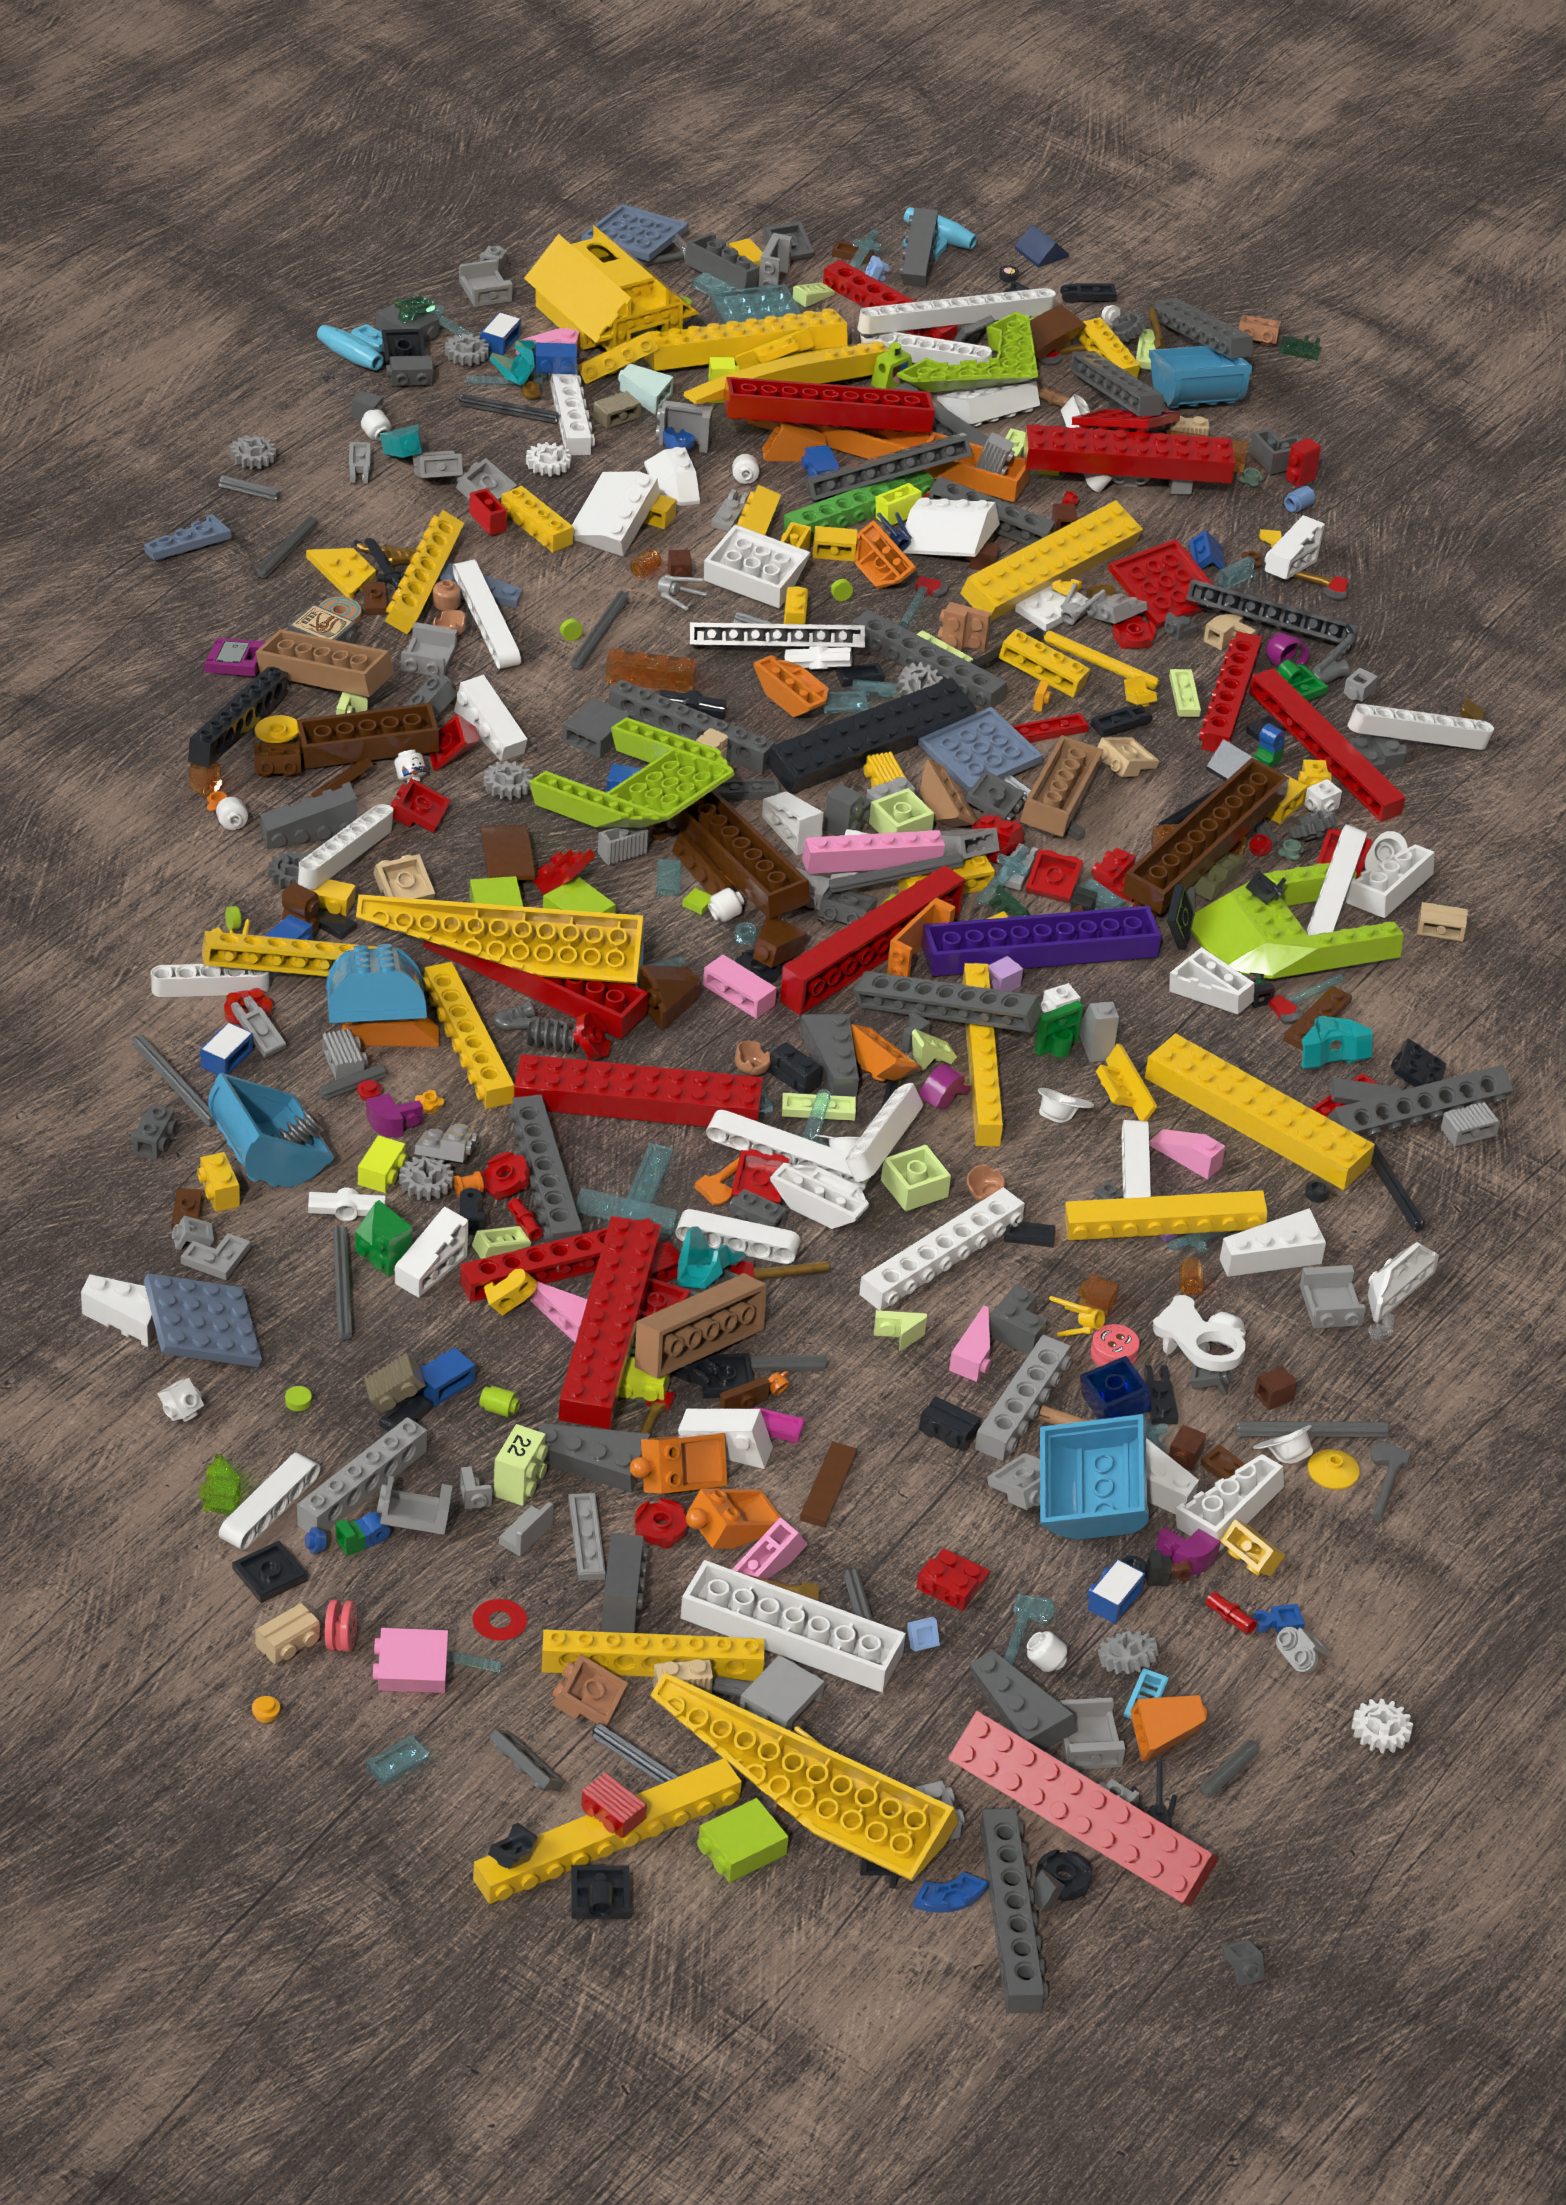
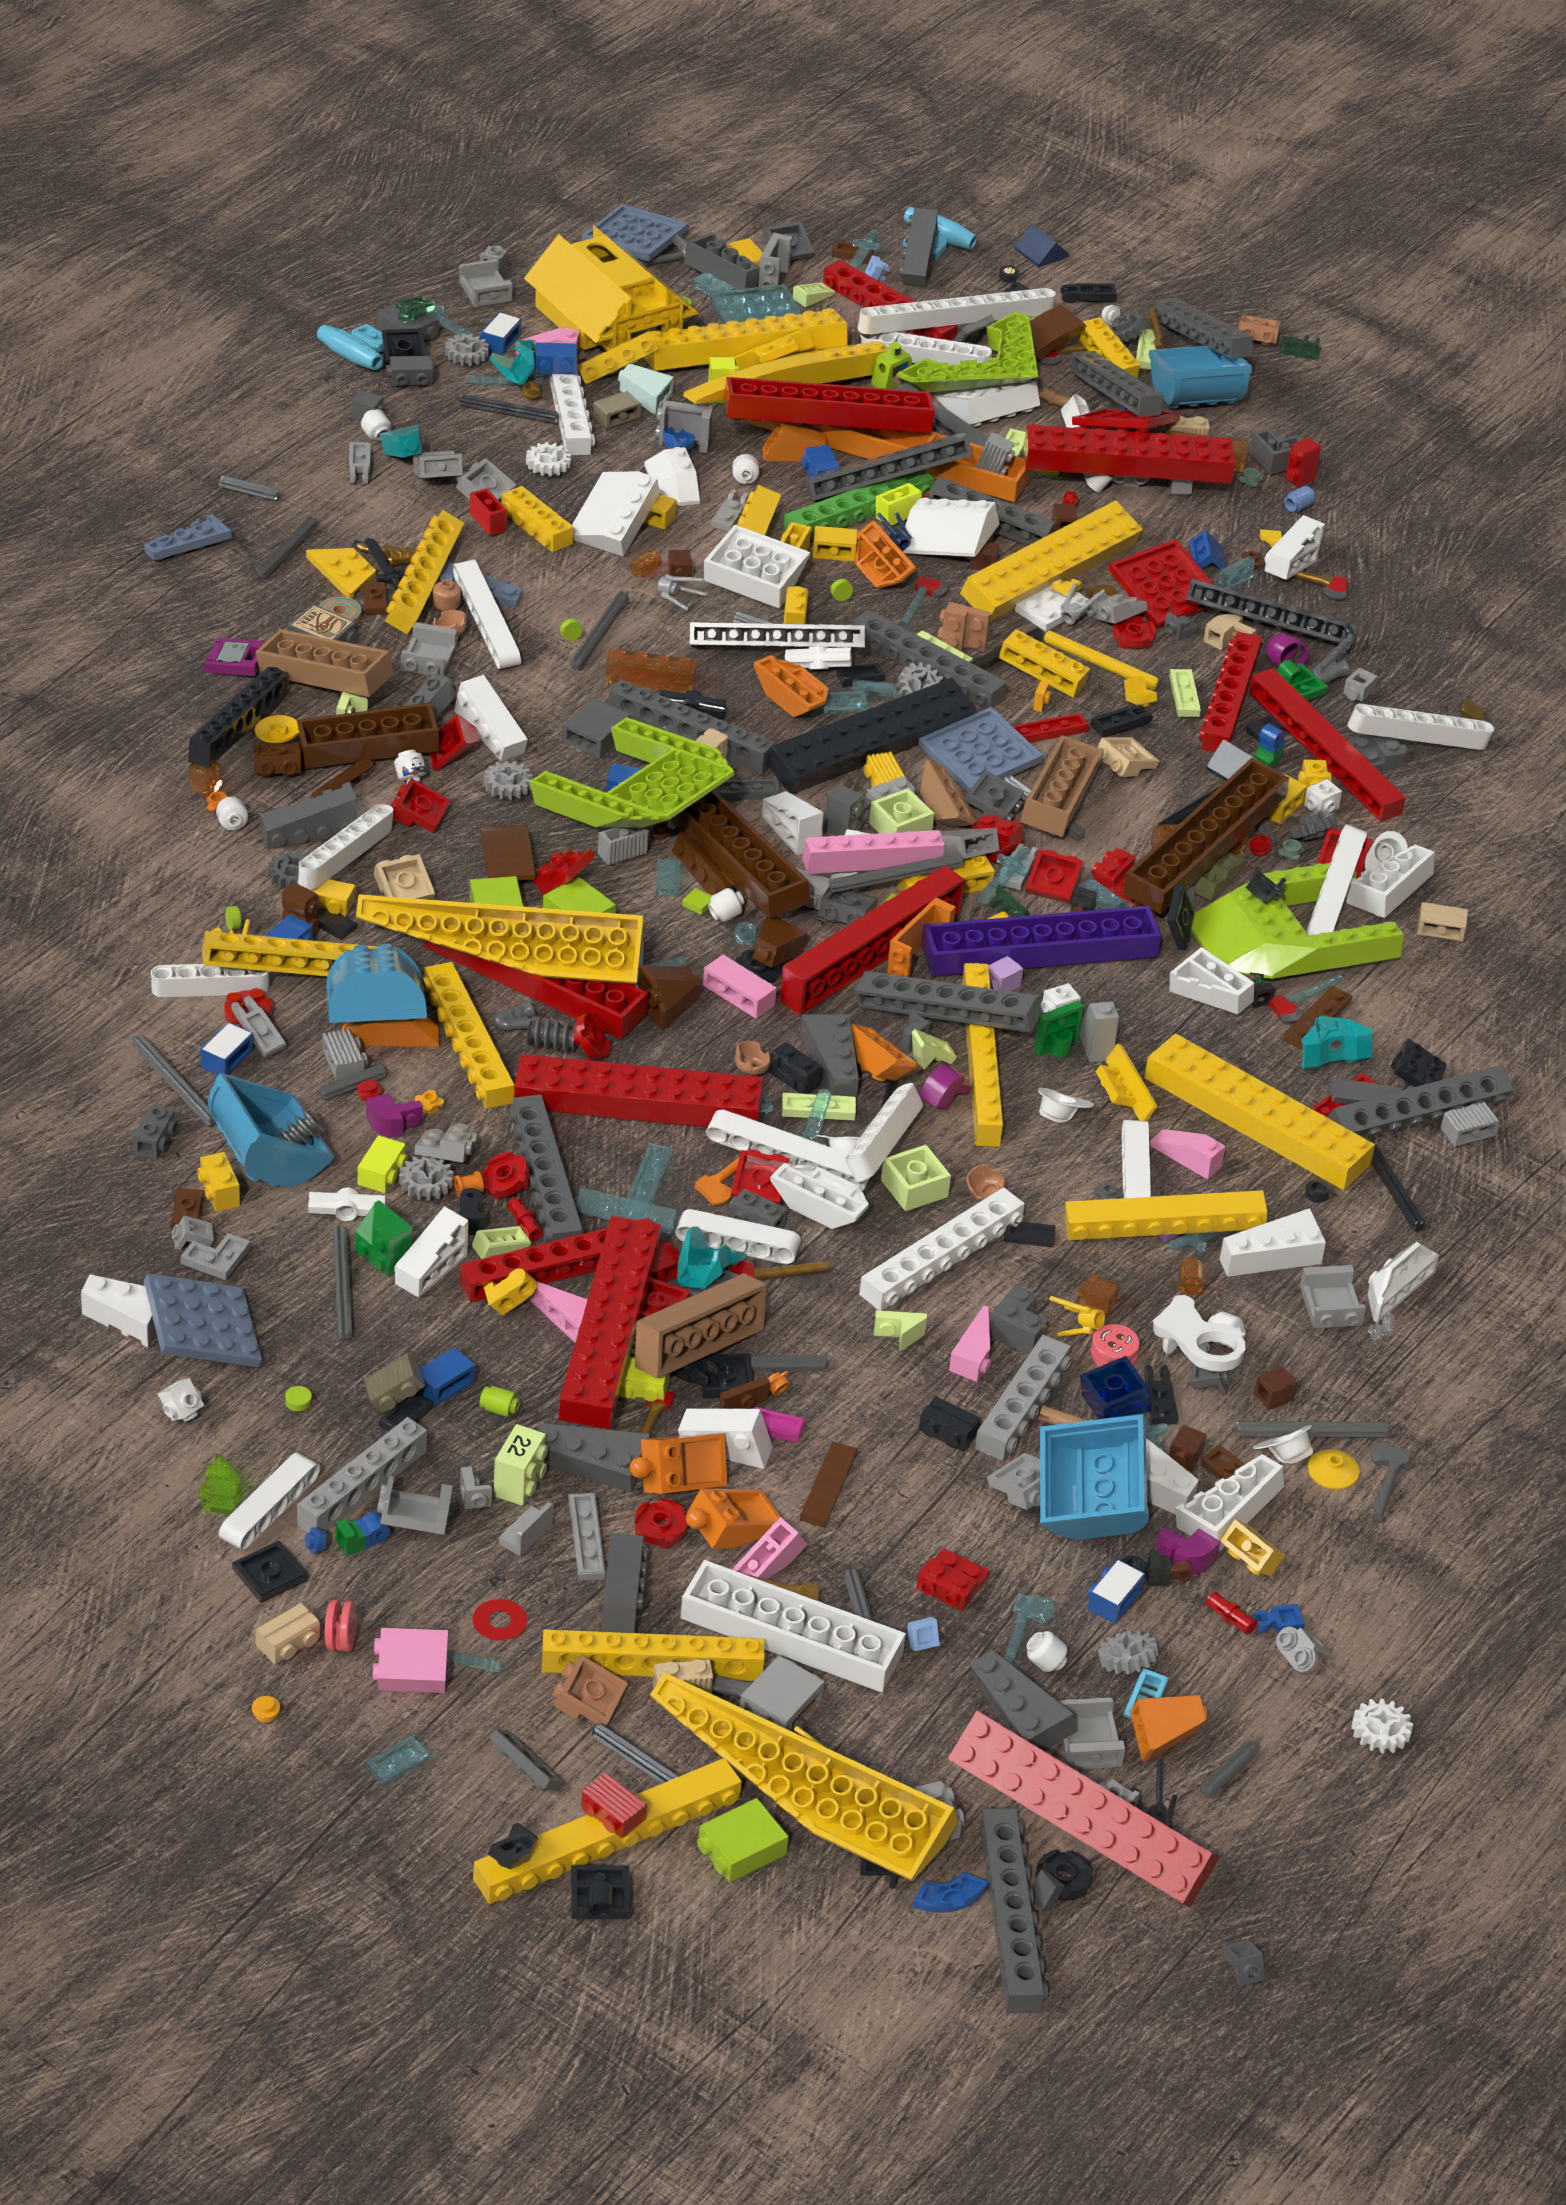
(253, 452): light grey gear -> none

